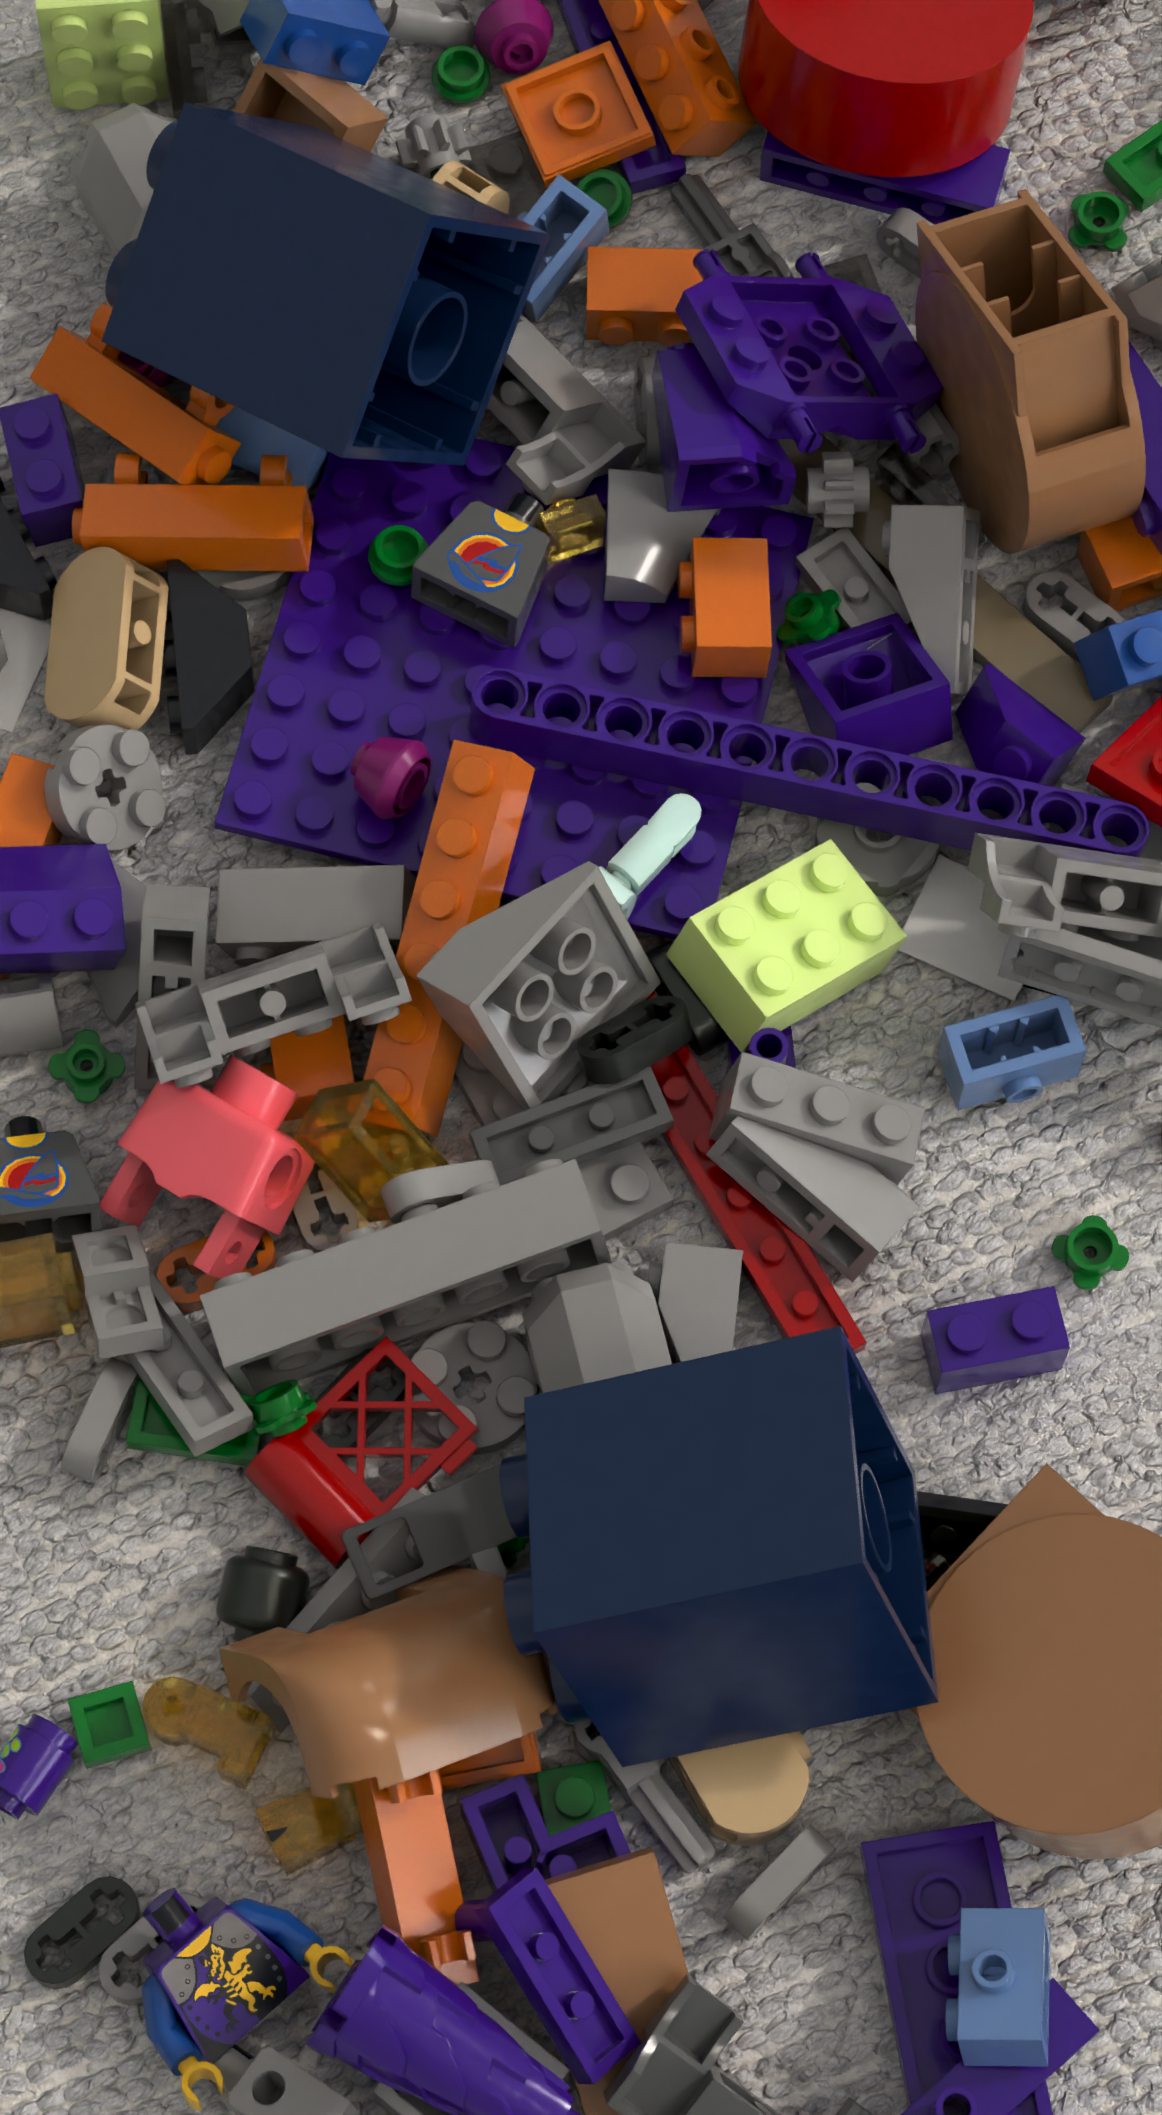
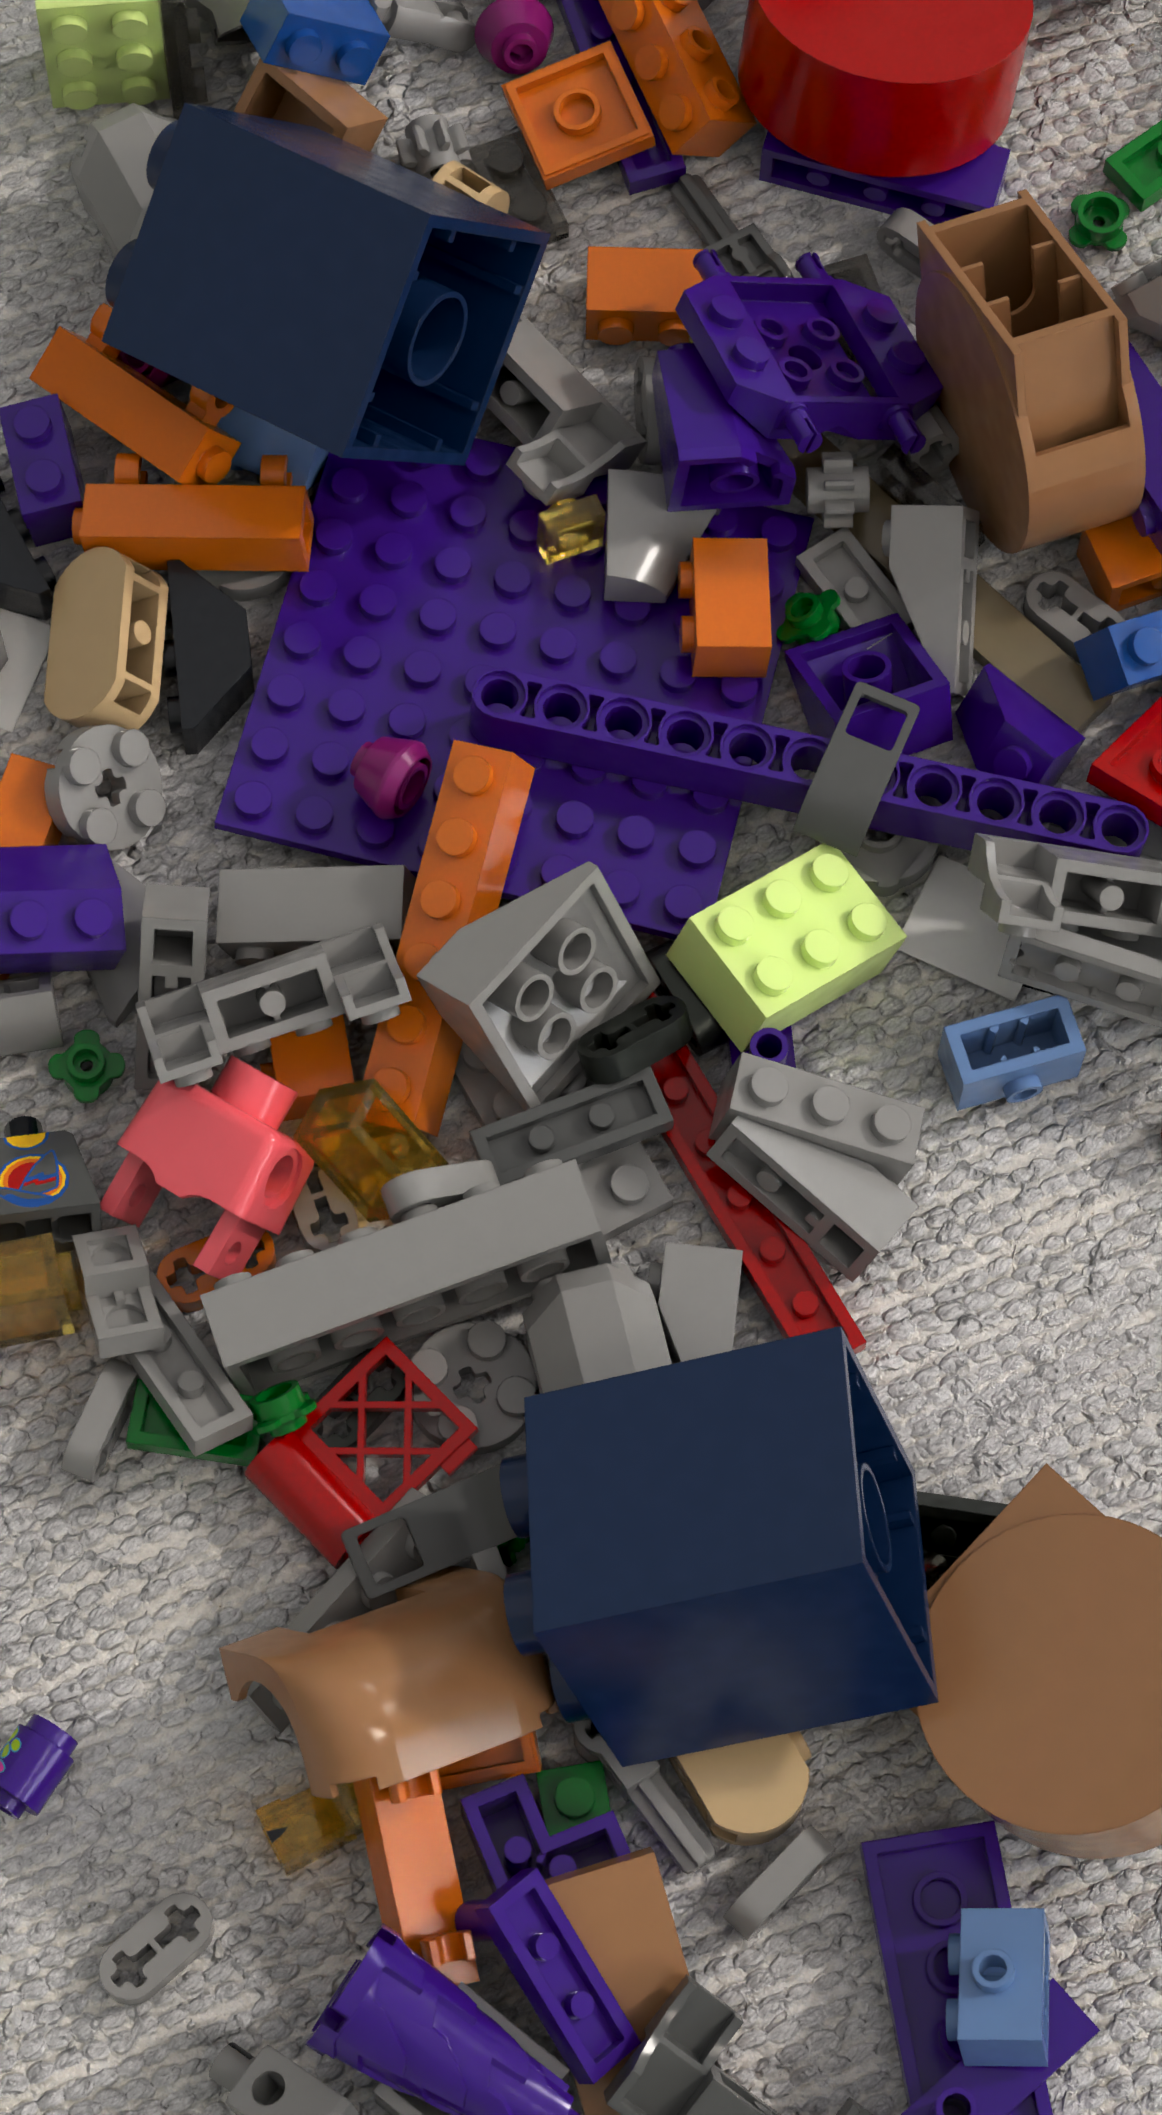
(71, 1920): pearl dark grey beam -> none
(109, 1724): green plate -> none
(197, 1716): clear yellow leg -> none
(221, 1977): torso -> none
(261, 1591): pearl dark grey head -> none
(394, 554): green plate -> none
(461, 75): green plate -> none
(486, 568): dark grey torso -> none
(574, 225): medium blue brick -> none
(609, 191): green plate -> none
(651, 849): light aqua piece -> none
(852, 777): none -> dark grey piece
(994, 1340): dark purple brick -> none
(1090, 1234): green plate -> none

